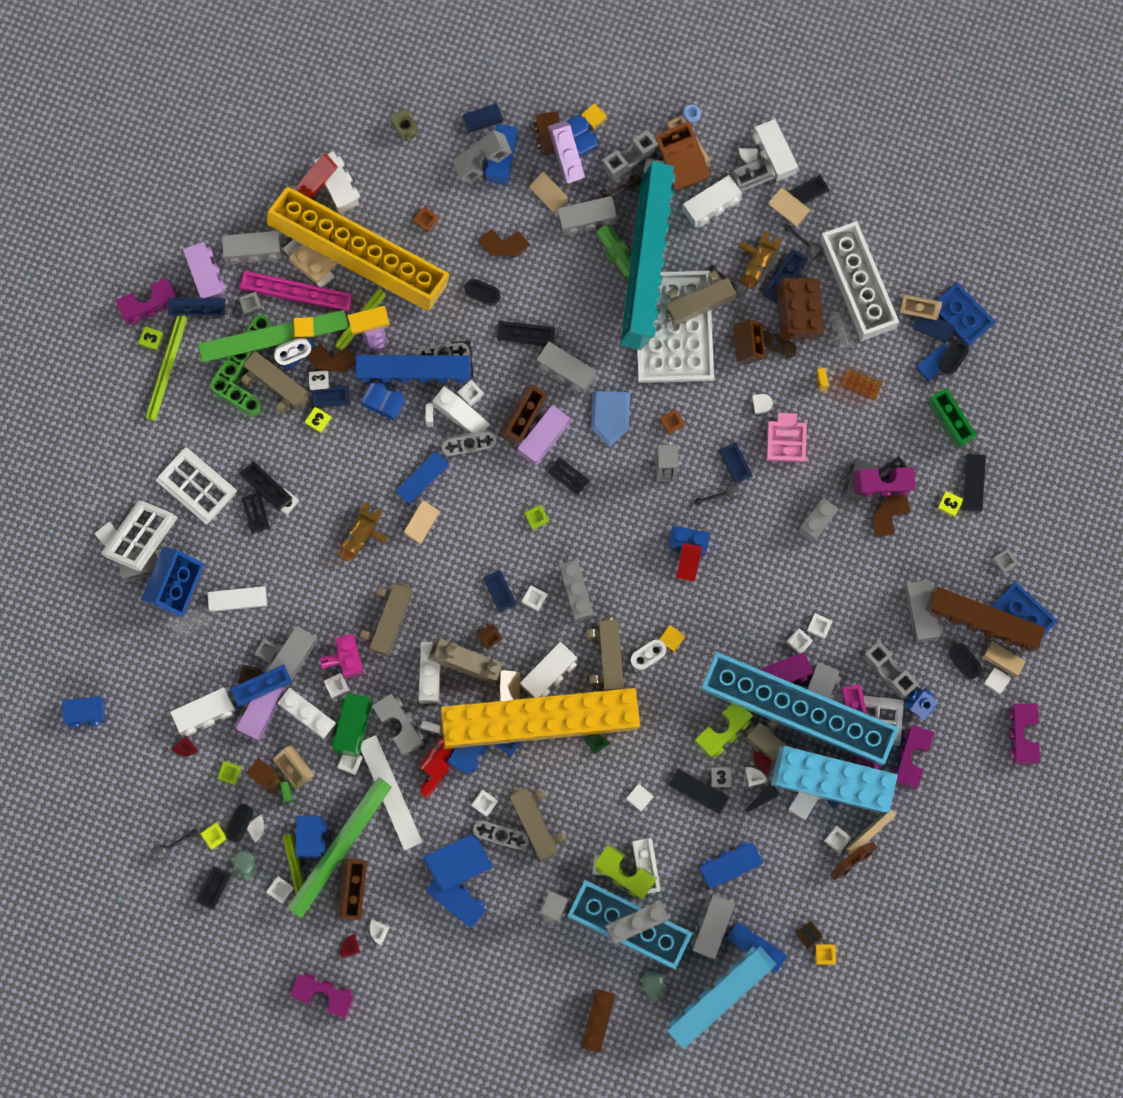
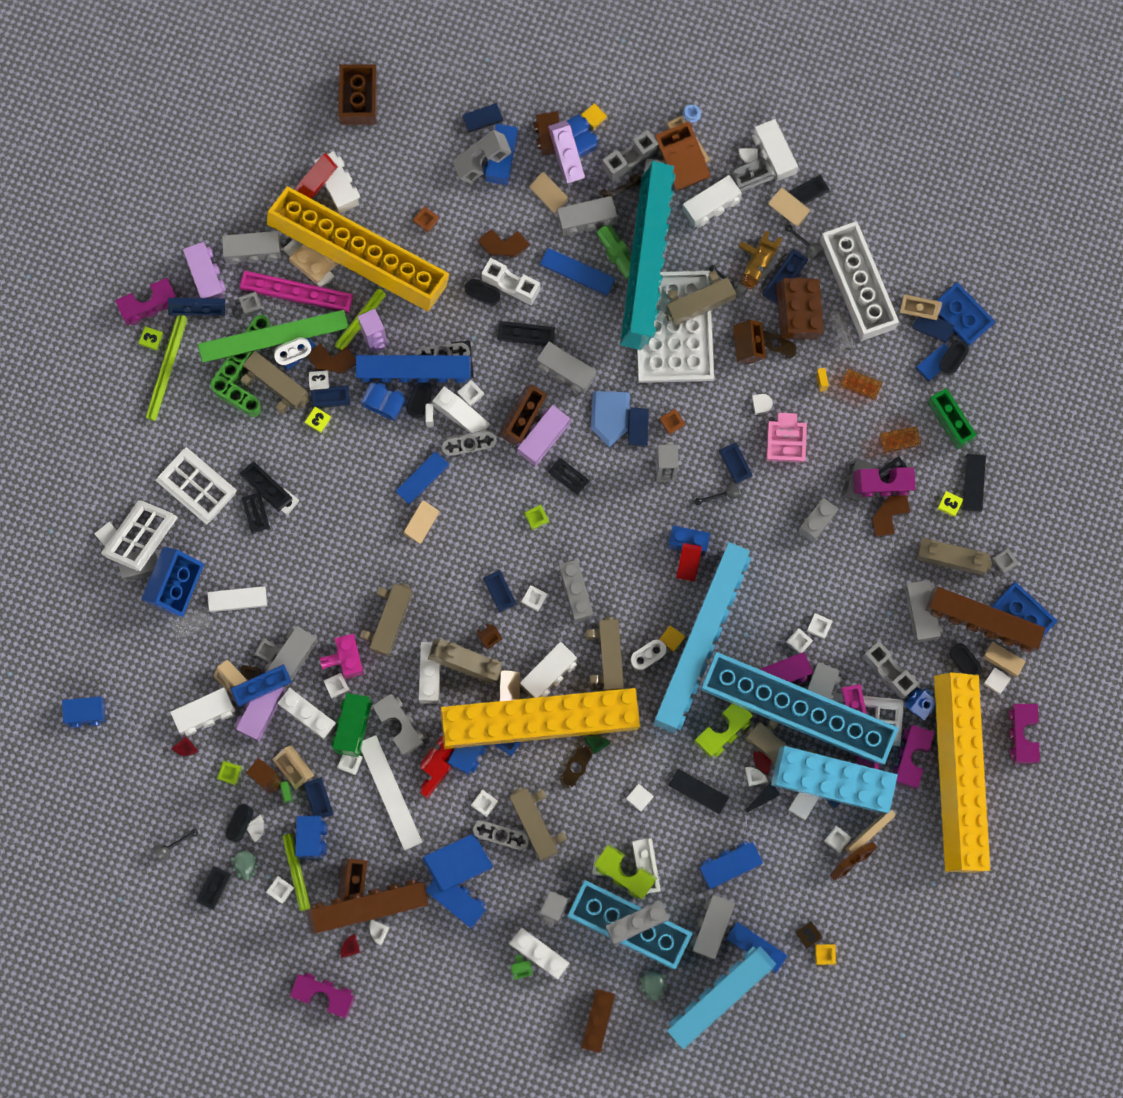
(213, 836): neon yellow tile -> none
(228, 676): none -> tan slope
(303, 327): yellow tile -> none
(318, 798): none -> dark blue tile
(339, 847): bright green tile -> none
(358, 94): none -> reddish brown brick
(359, 531): pearl gold piece -> none
(366, 907): none -> reddish brown brick
(368, 320): yellow tile -> none
(403, 118): olive brick -> none
(419, 398): none -> black tile
(432, 728): white tile -> none
(521, 968): none -> bright green tile
(522, 287): none -> white arch
(539, 953): none -> white brick
(577, 271): none -> blue tile
(582, 756): none -> dark brown piece
(638, 427): none -> dark blue tile
(705, 631): none -> medium azure brick
(721, 777): light grey tile -> none
(900, 439): none -> clear orange plate
(953, 557): none -> dark tan brick
(961, 773): none -> yellow brick

